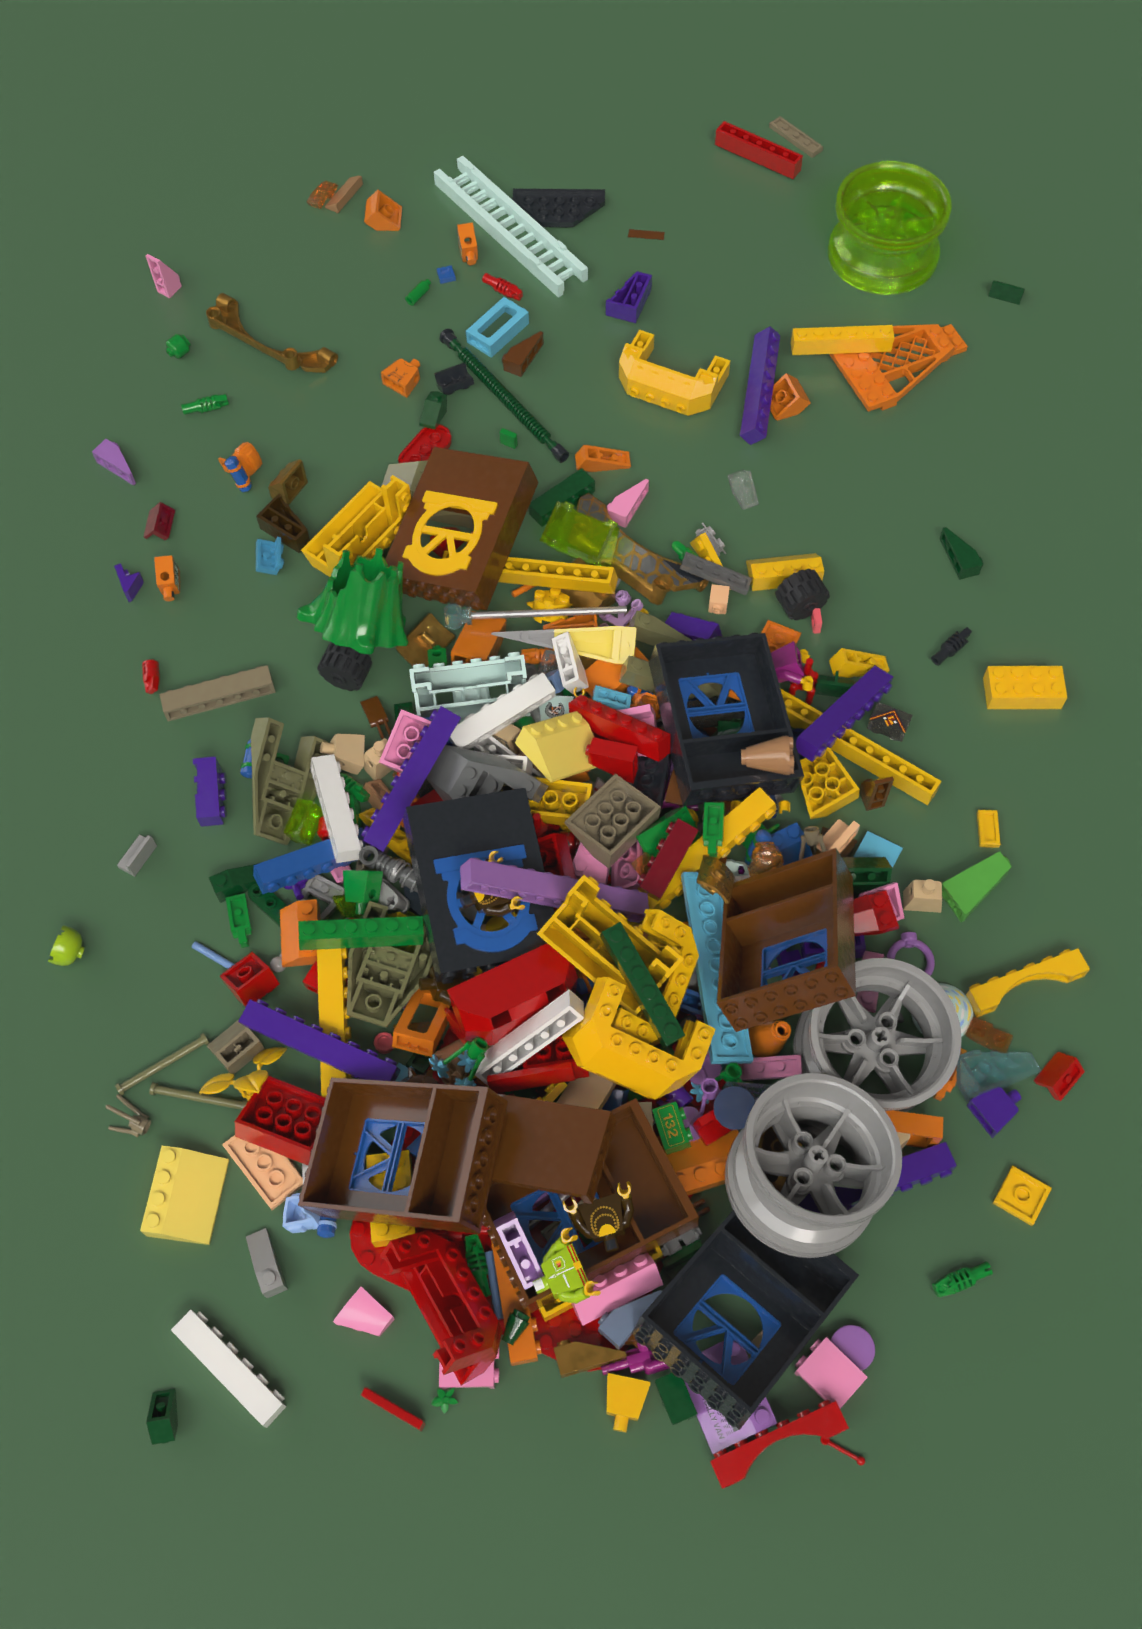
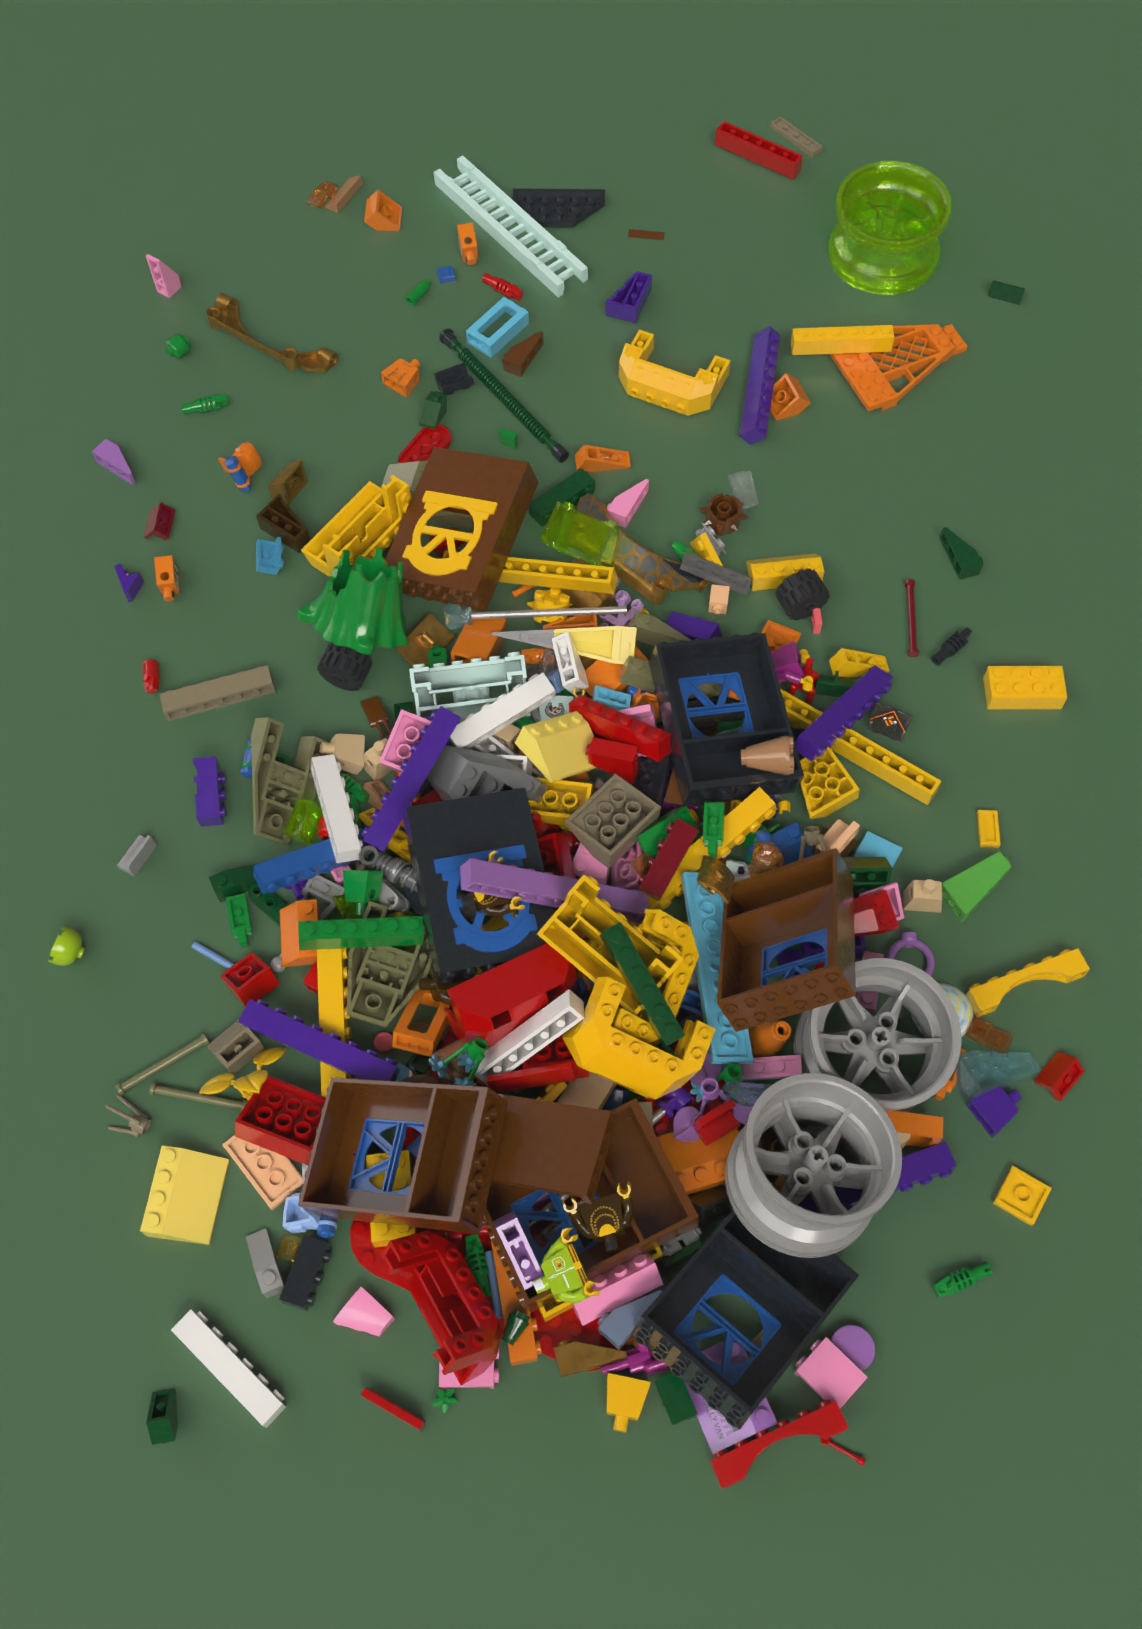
(289, 1248): none -> clear yellow brick
(306, 1273): none -> black brick
(672, 1128): green brick -> none
(711, 1205): none -> pearl dark grey panel
(723, 514): none -> reddish brown brick
(733, 1107): dark blue tile -> none
(875, 792): reddish brown slope -> none
(913, 652): none -> dark red bar

